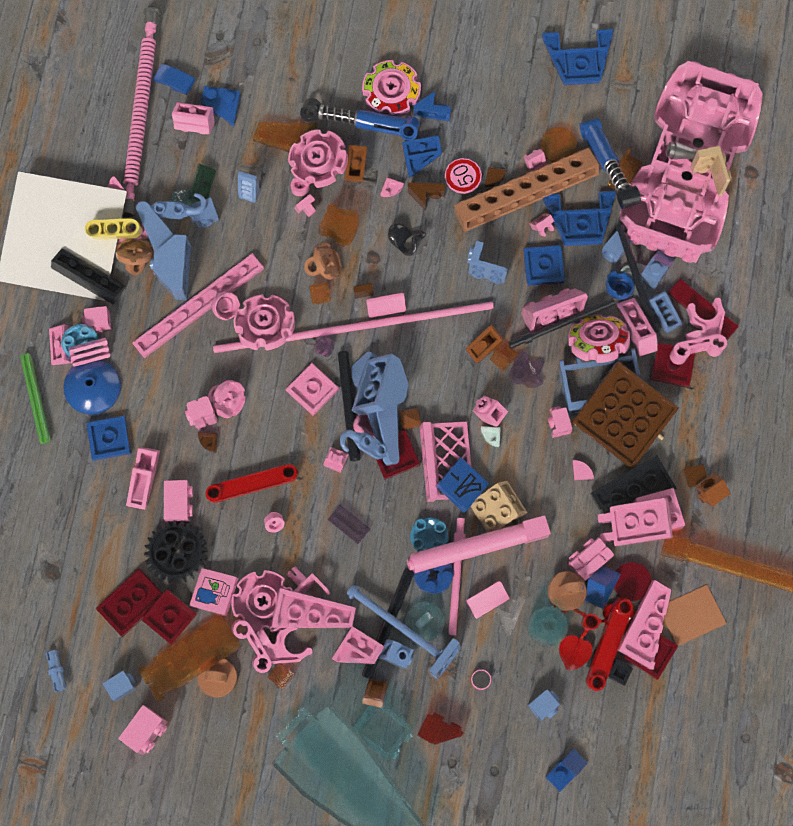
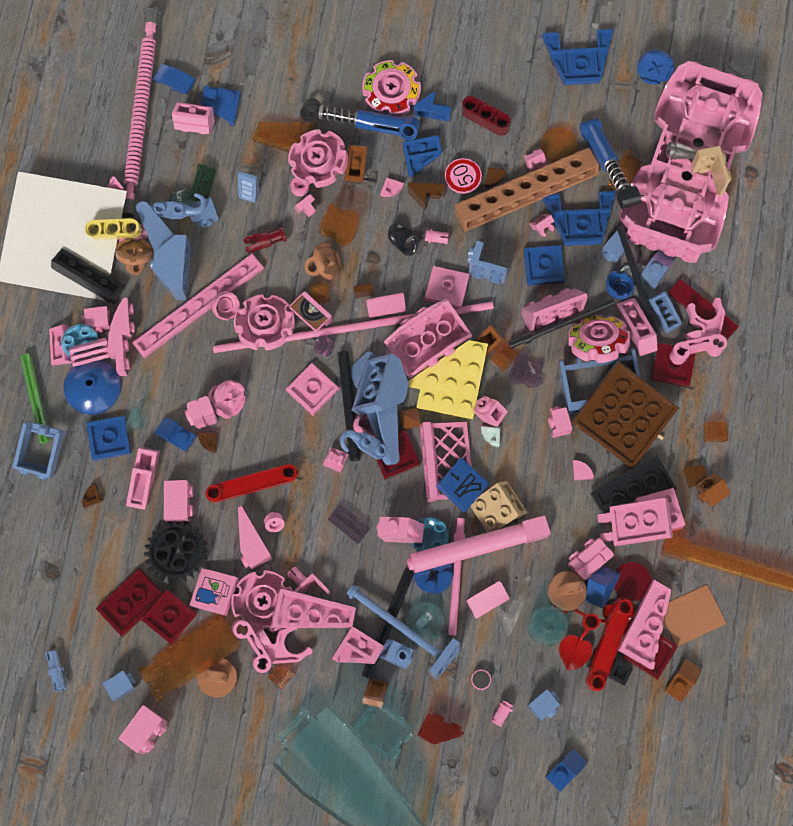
(27, 467): none -> medium blue window
(91, 496): none -> reddish brown tile
(120, 330): none -> bright pink slope
(134, 421): none -> clear light blue slope
(175, 434): none -> blue slope
(251, 545): none -> bright pink slope
(264, 239): none -> dark red piece
(311, 312): none -> panel
(400, 530): none -> bright pink torso
(427, 337): none -> bright pink slope
(435, 236): none -> bright pink pin
(447, 285): none -> bright pink plate
(452, 383): none -> light yellow wing
(489, 123): none -> dark red beam
(502, 713): none -> bright pink pin
(655, 67): none -> blue tile
(683, 680): none -> dark orange slope
(715, 431): none -> clear orange slope

